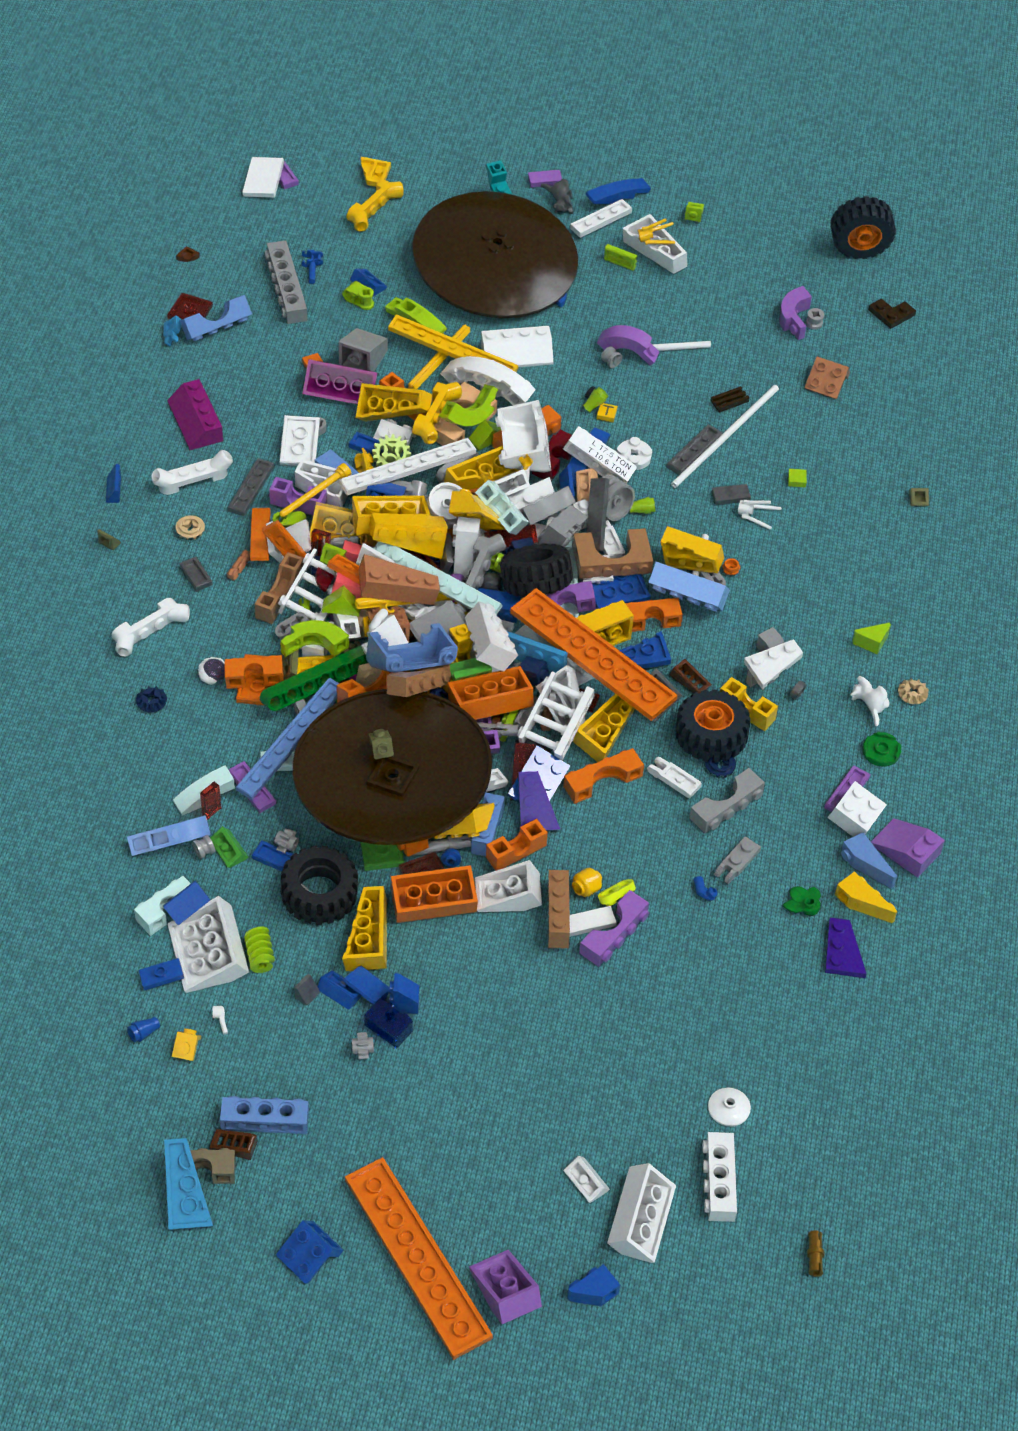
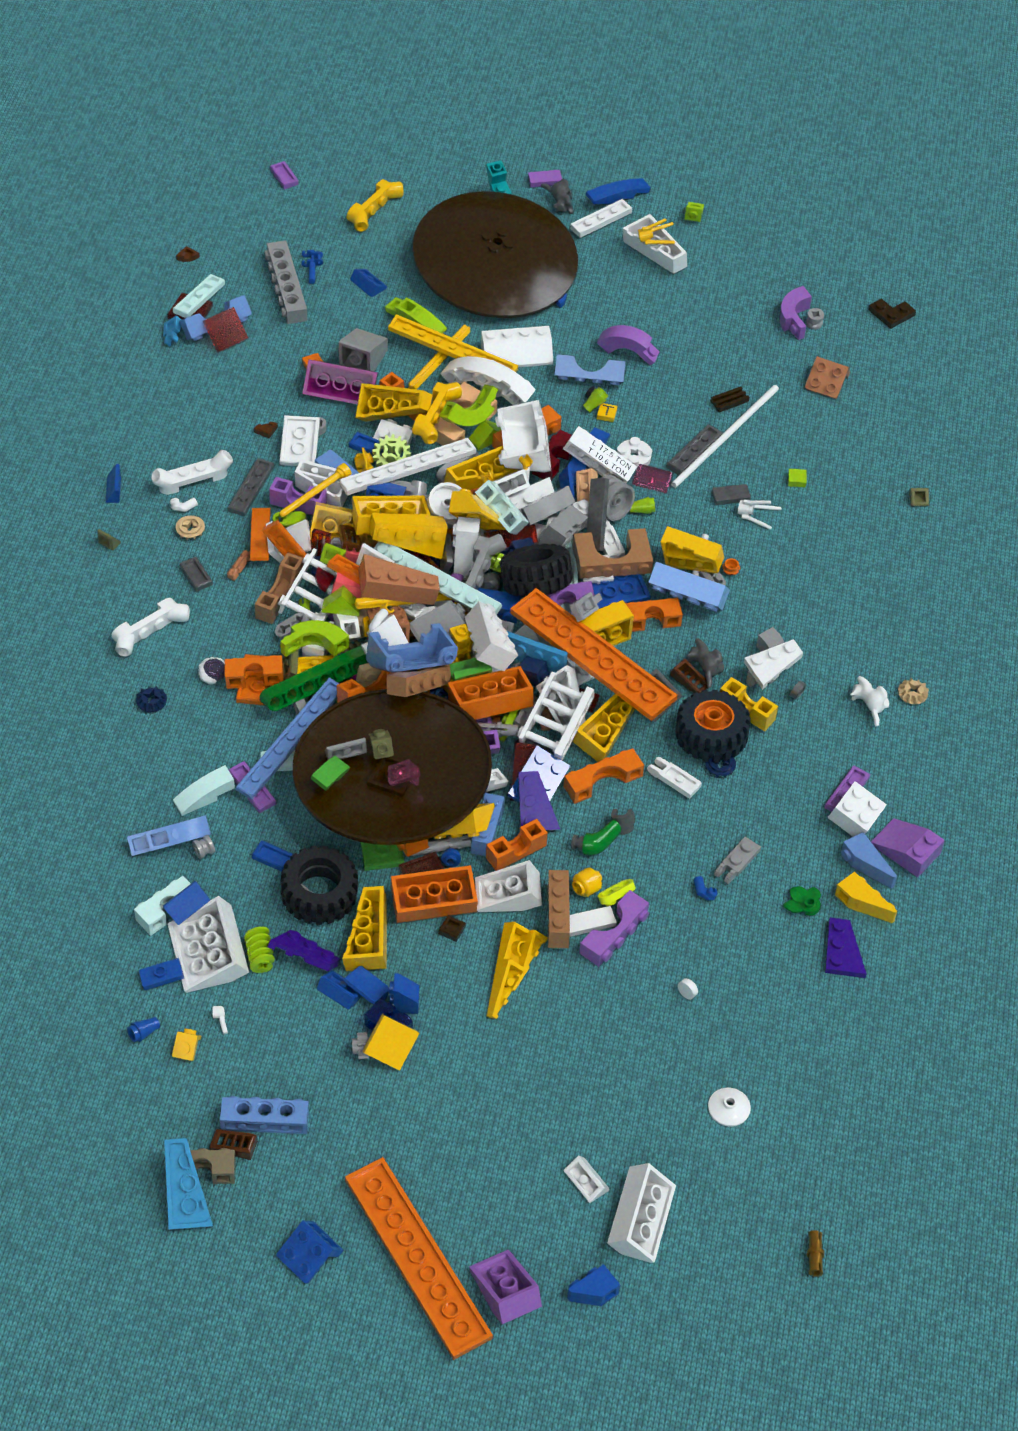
(183, 507): none -> white arm
(195, 415): magenta slope -> none
(199, 296): none -> light aqua plate
(210, 800): clear red tile -> none
(225, 329): none -> clear red tile
(228, 847): bright green slope -> none
(263, 177): white tile -> none
(266, 429): none -> reddish brown tile
(286, 841): light grey gear -> none
(306, 990): flat silver slope -> none
(308, 949): none -> dark purple wing
(330, 772): none -> bright green slope
(347, 749): none -> light grey slope
(348, 542): none -> reddish brown tile
(359, 295): lime piece -> none
(374, 170): yellow wing -> none
(390, 1042): none -> yellow tile
(403, 772): none -> clear pink bracket
(452, 928): none -> dark brown tile
(515, 953): none -> yellow wedge
(567, 367): none -> medium blue arch
(585, 606): none -> light grey hinge
(597, 842): none -> piece
(611, 357): light grey wheel -> none
(620, 257): lime tile -> none
(649, 652): blue wing -> none
(652, 478): none -> clear pink slope
(685, 345): white bar -> none
(687, 988): none -> white tile
(710, 661): none -> dark grey animal
(710, 813): light grey arch -> none
(720, 1208): white brick -> none
(863, 227): black wheel -> none
(871, 637): lime slope -> none
(881, 749): green tile -> none

